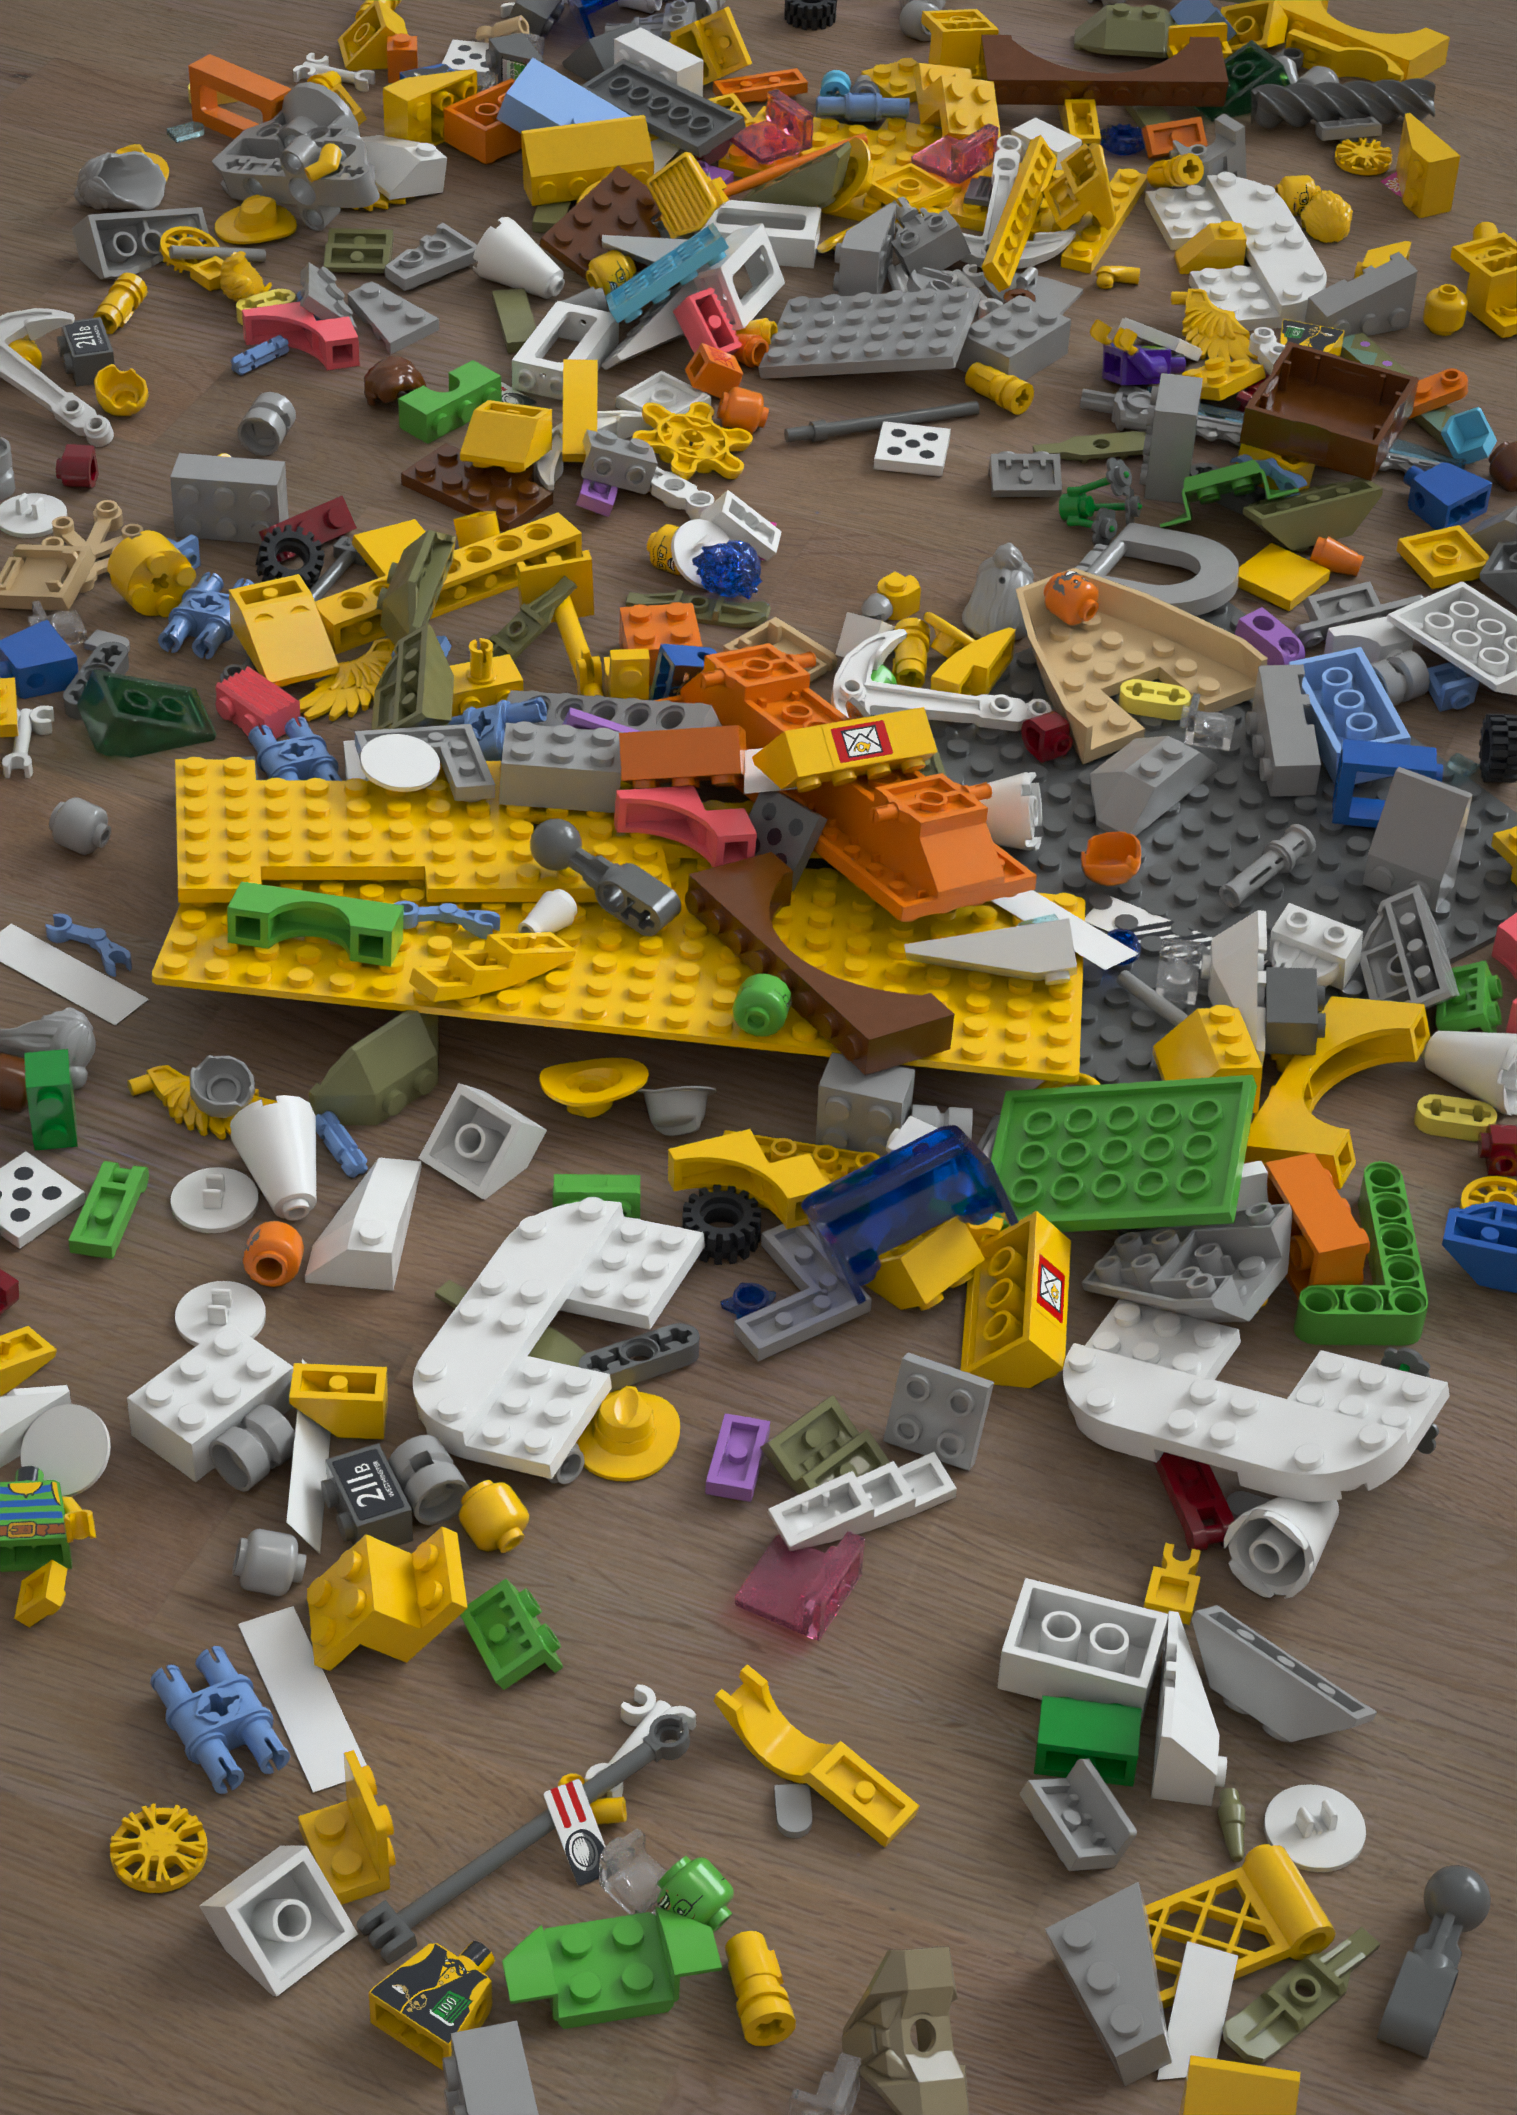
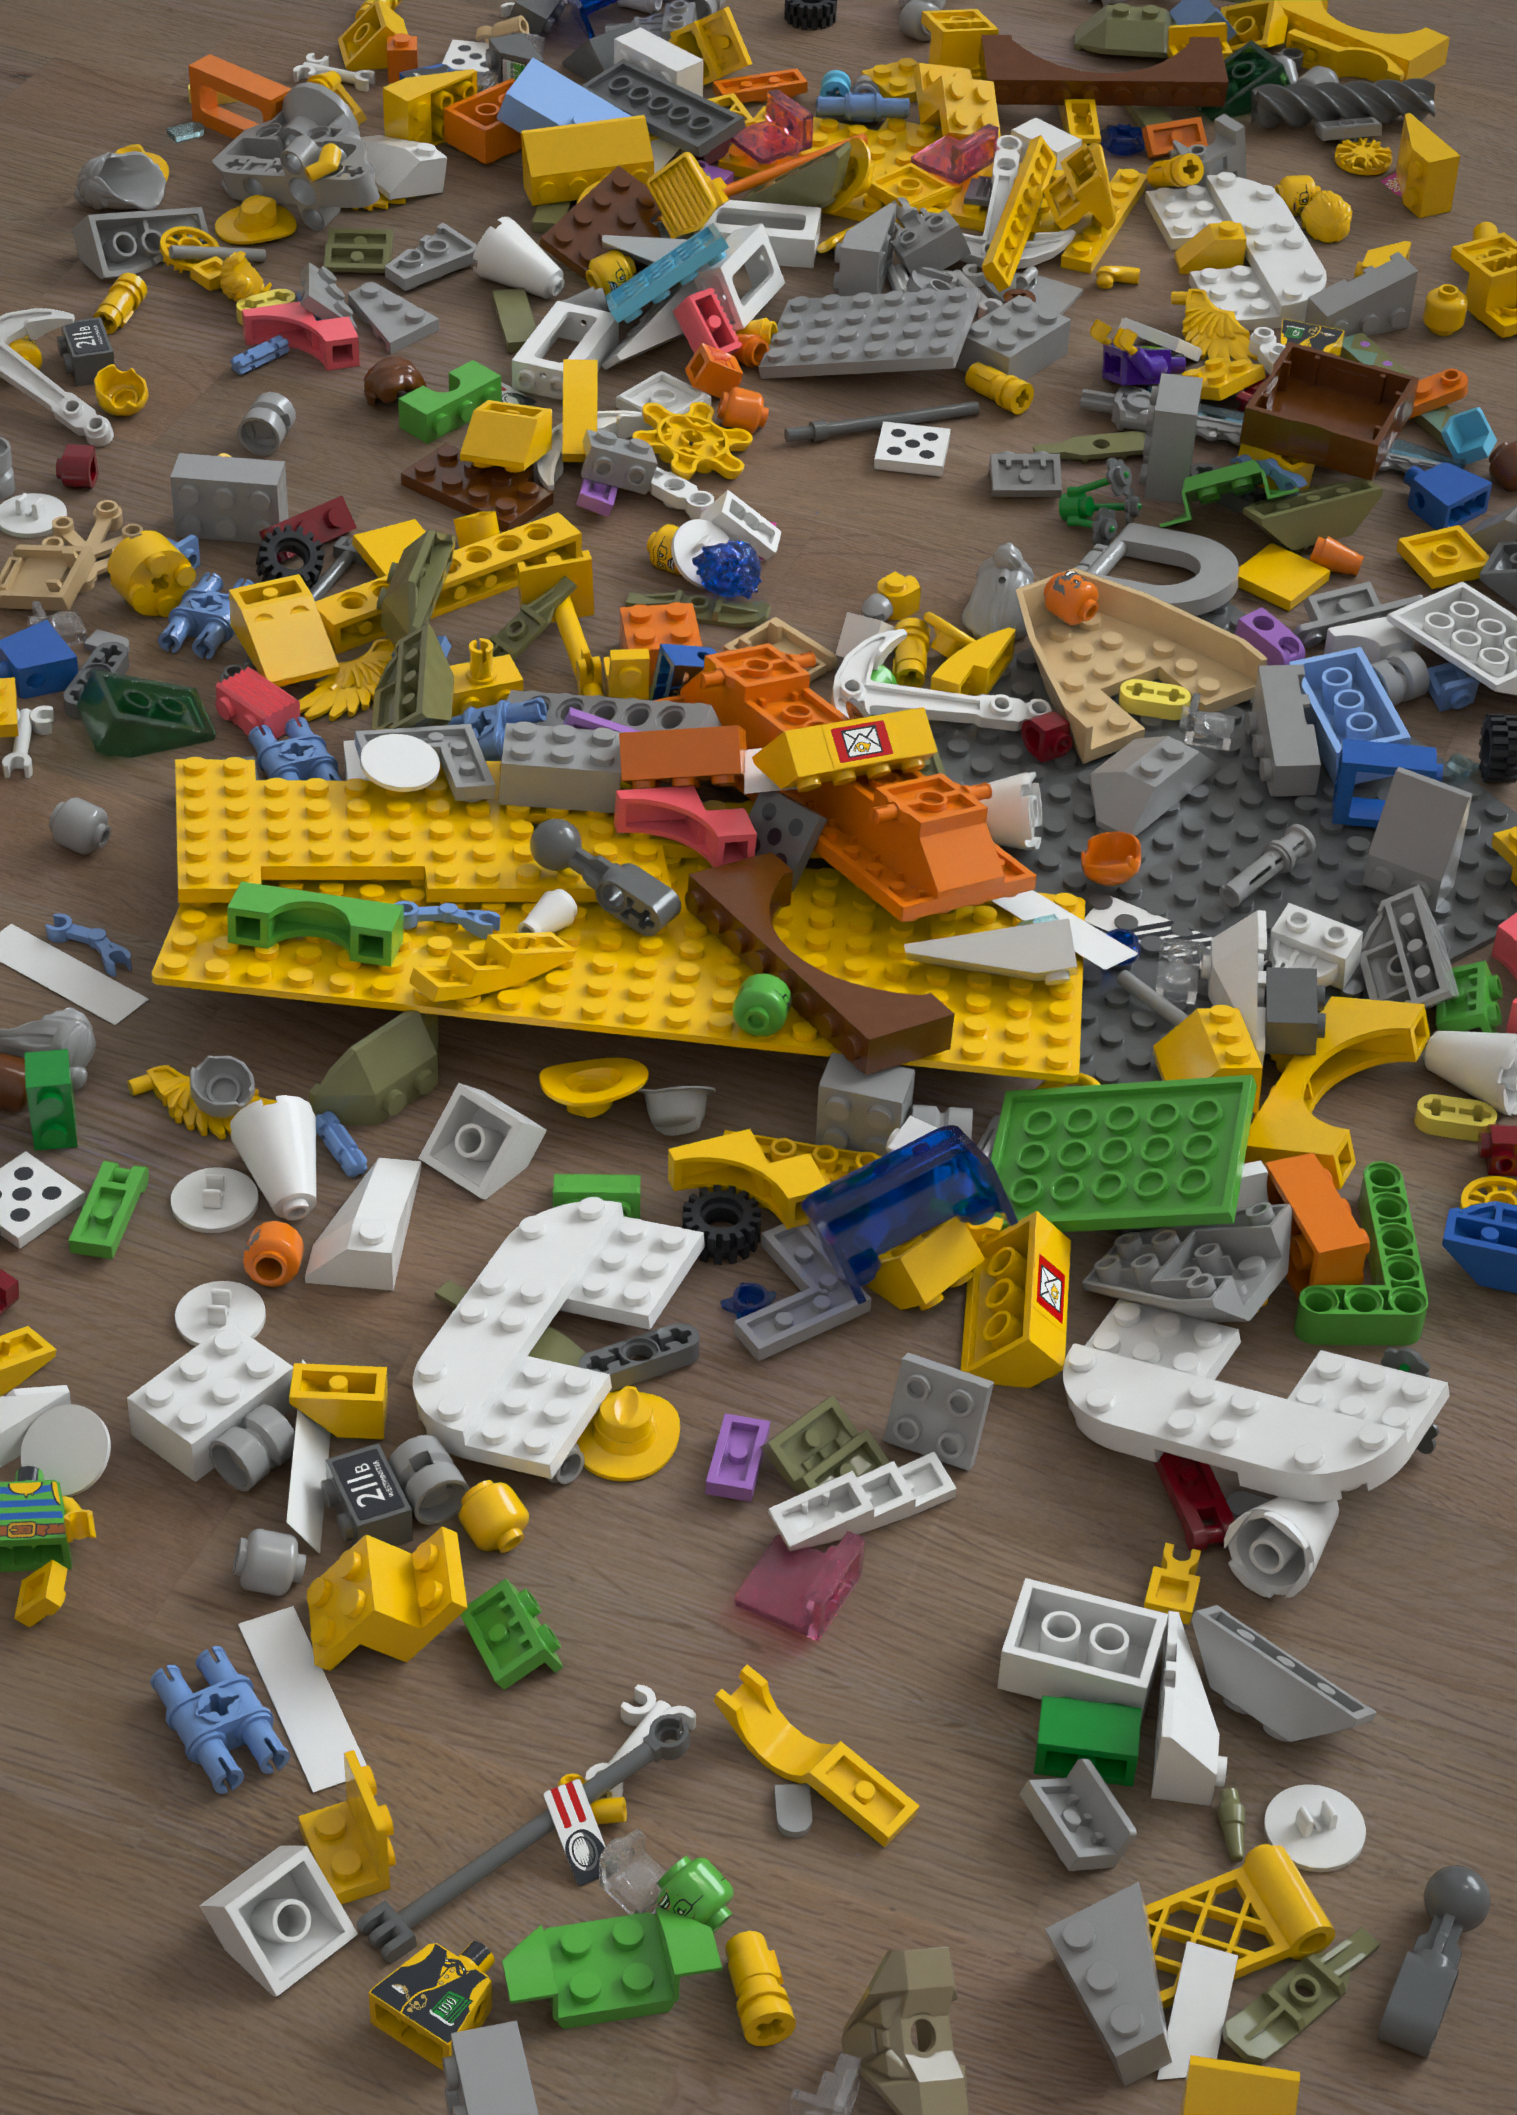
(158, 1848): yellow wheel -> none

